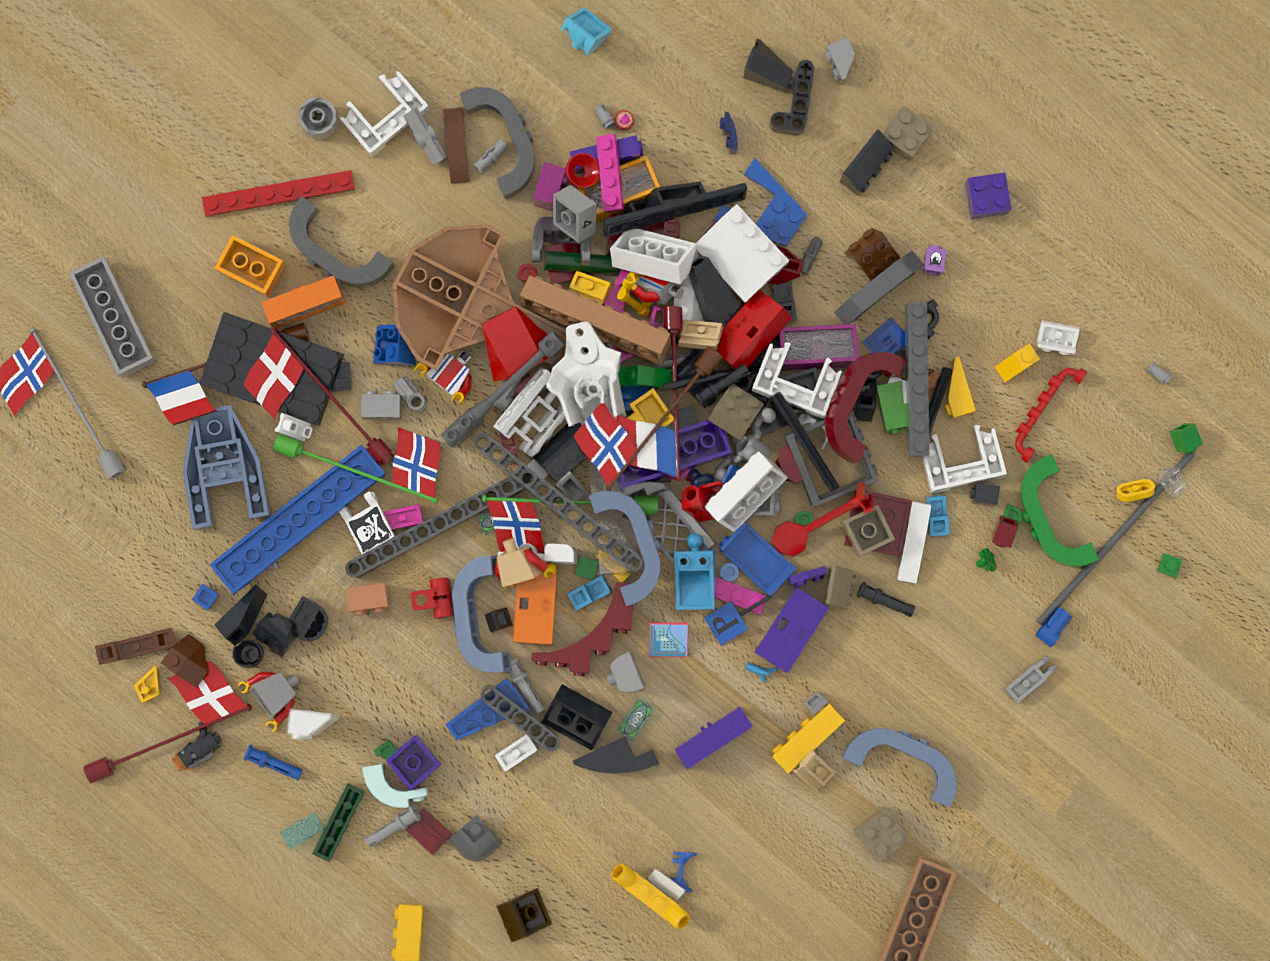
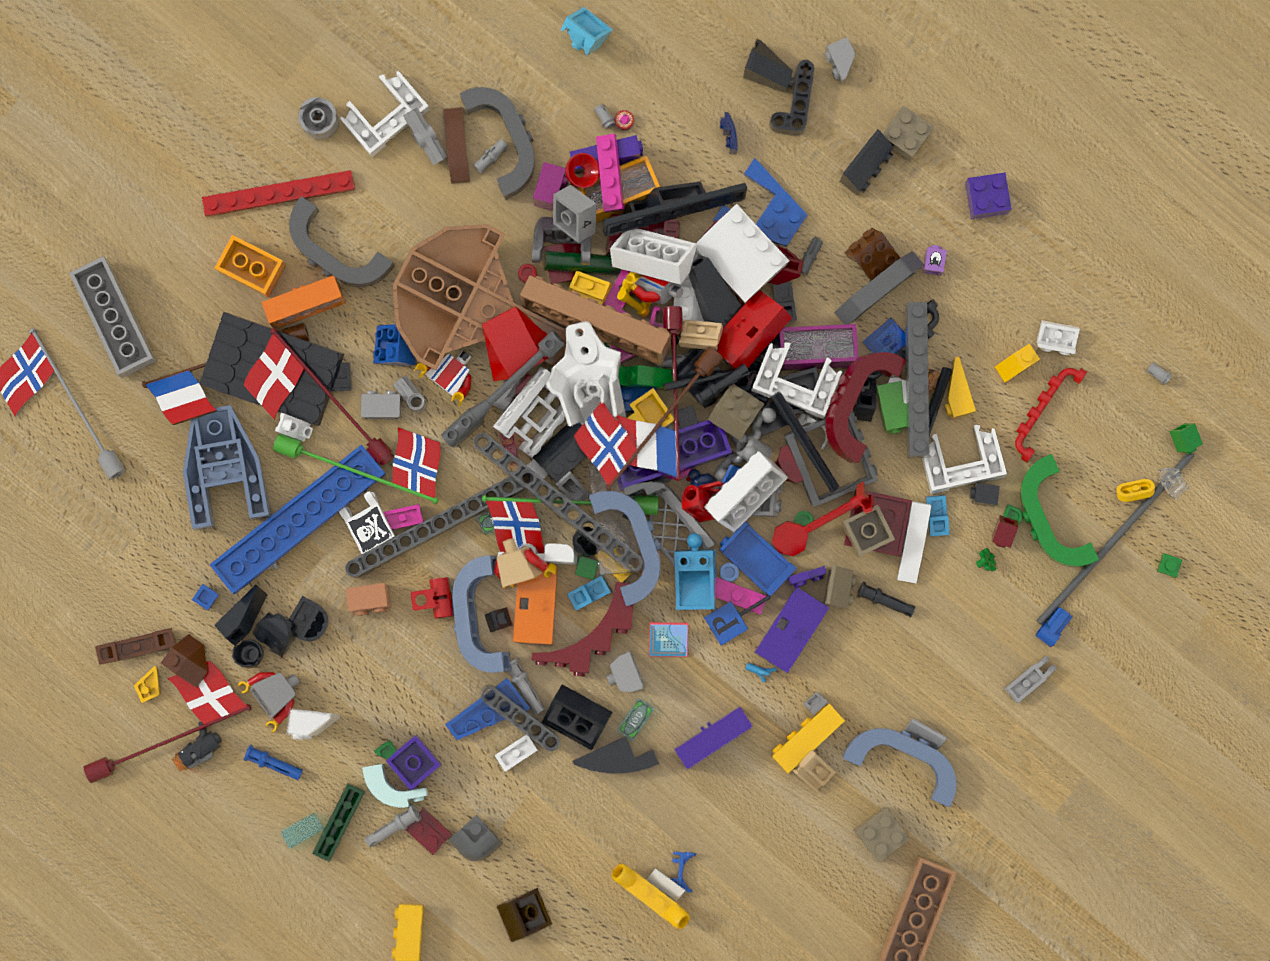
(582, 544): none -> black hair
(924, 732): none -> light grey slope

